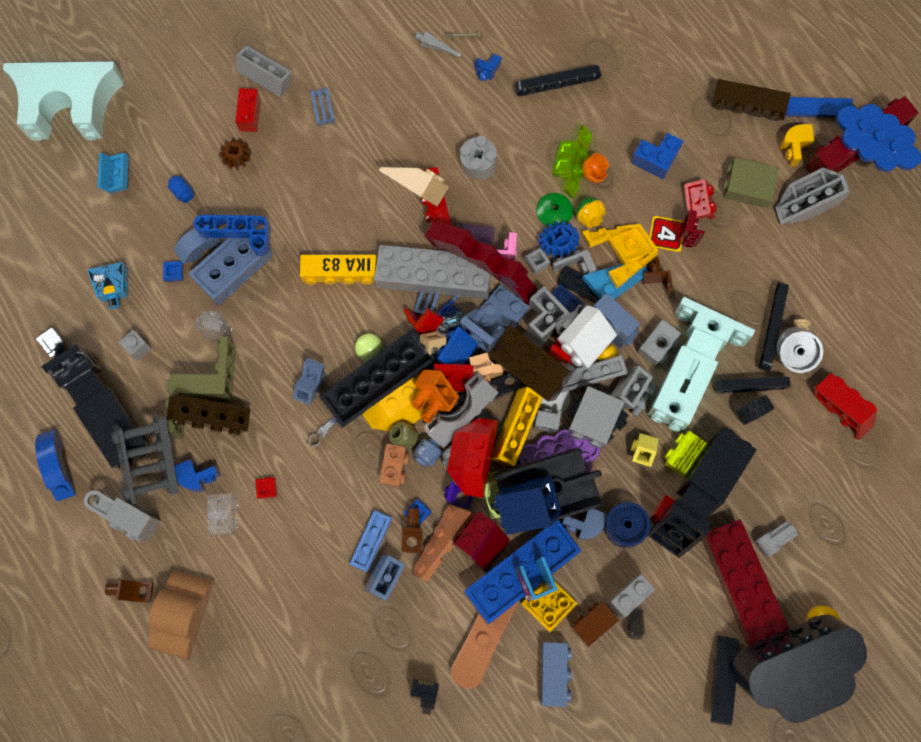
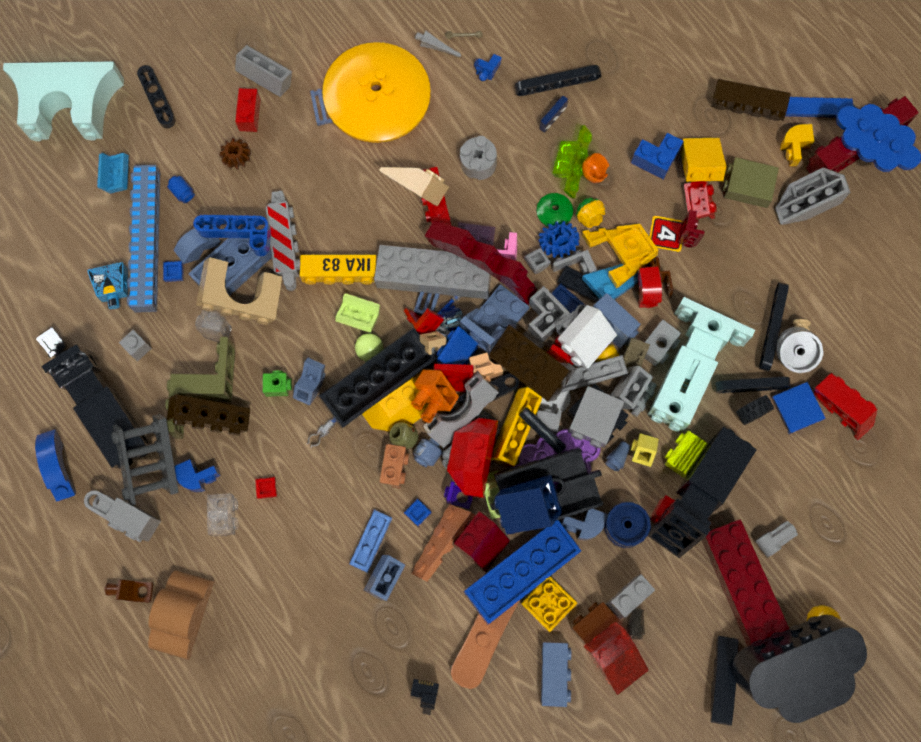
(145, 239): none -> sand blue brick
(156, 96): none -> black beam
(213, 294): none -> tan arch
(276, 384): none -> bright green brick
(282, 240): none -> light grey hinge
(358, 313): none -> yellowish green bracket
(381, 113): none -> yellow dish
(412, 530): reddish brown bracket -> none
(542, 430): none -> black axle
(546, 575): dark azure piece -> none
(553, 114): none -> dark blue tile
(616, 657): none -> clear red slope
(618, 456): none -> sand blue cone
(635, 353): none -> dark tan plate
(650, 287): none -> red brick
(703, 159): none -> yellow brick
(798, 407): none -> blue piece

